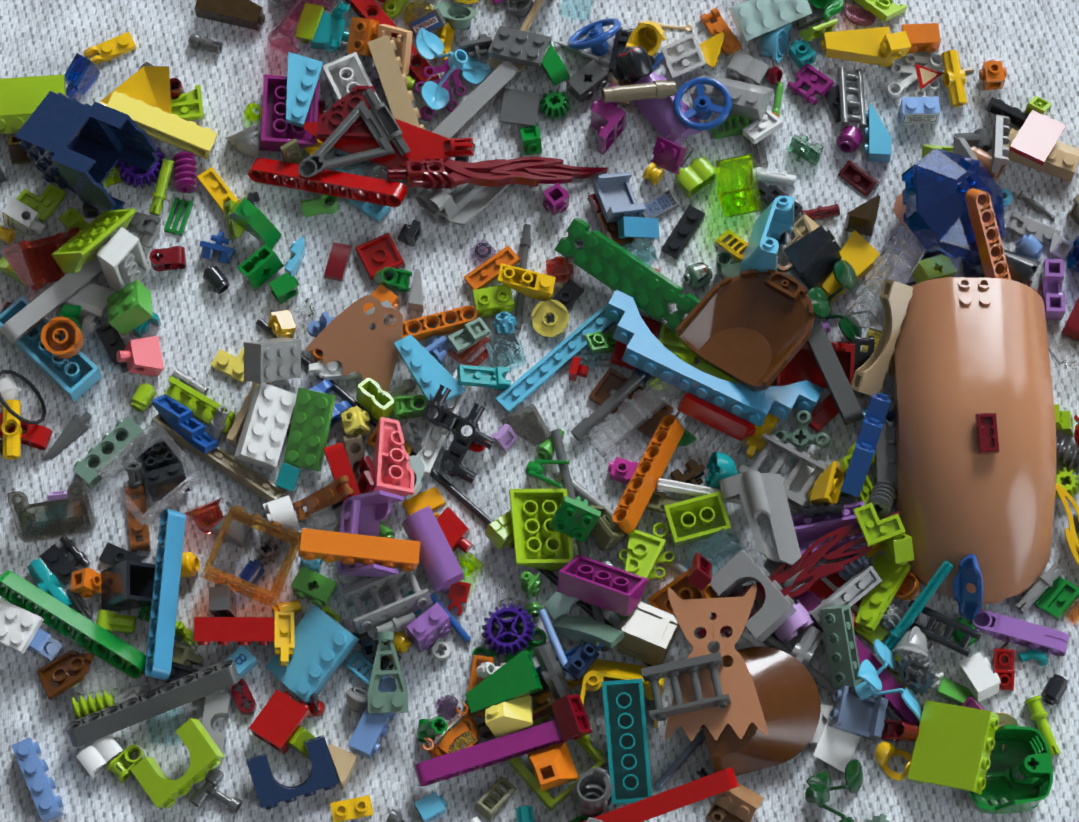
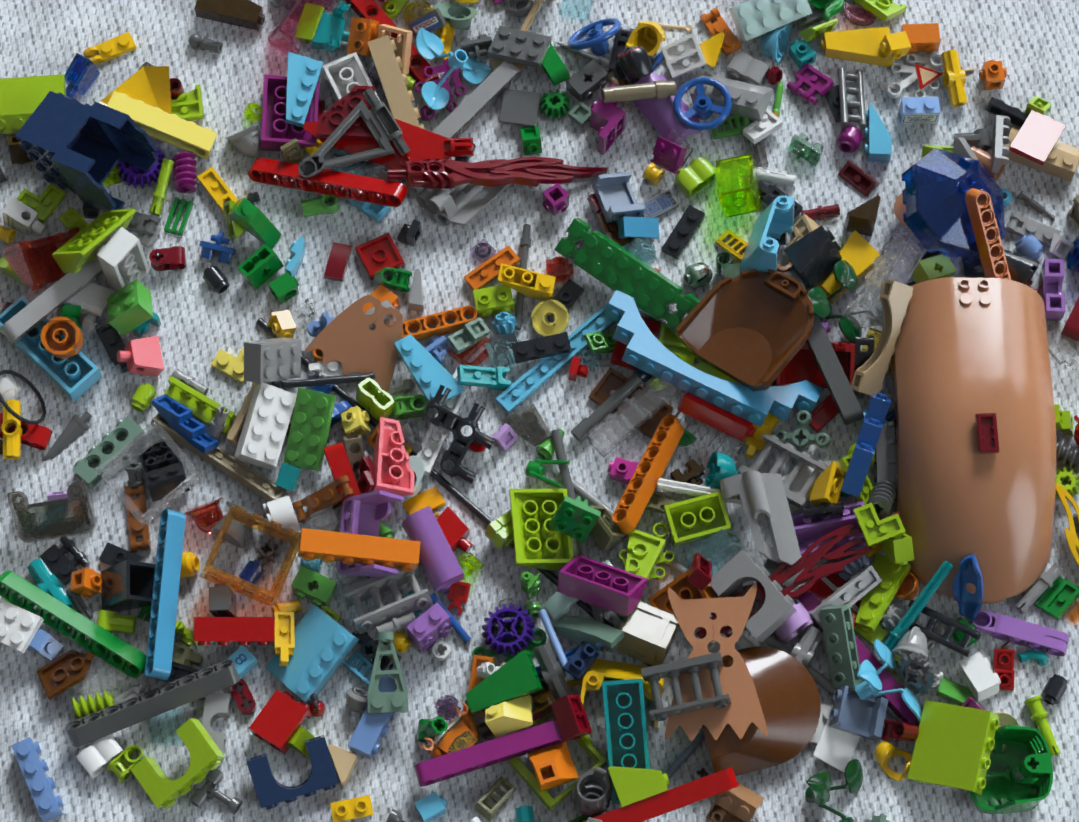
(326, 380): none -> black bar
(541, 347): none -> black plate
(580, 114): none -> sand green plate
(637, 783): none -> lime slope

